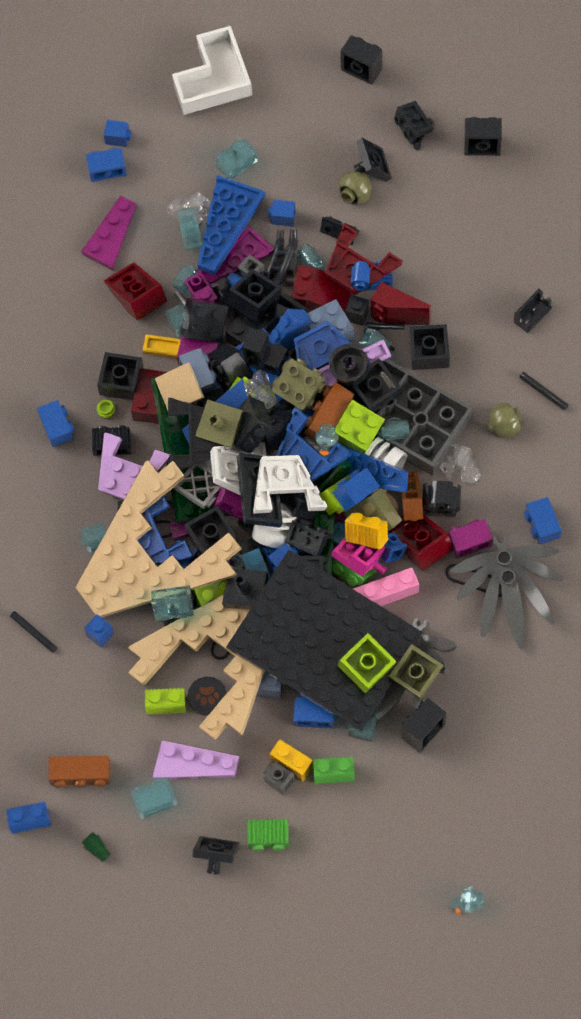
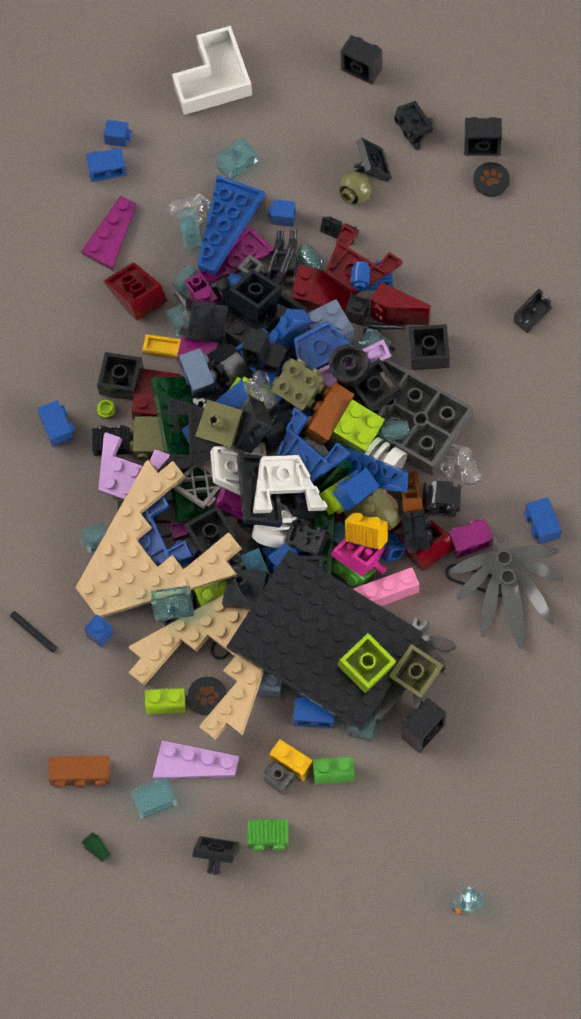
(28, 817): blue brick -> none
(146, 437): none -> olive brick
(180, 385): tan tile -> none
(326, 438): clear light blue animal -> none
(416, 531): none -> black brick
(491, 179): none -> black tile
(504, 420): olive plant -> none
(544, 391): black bar -> none

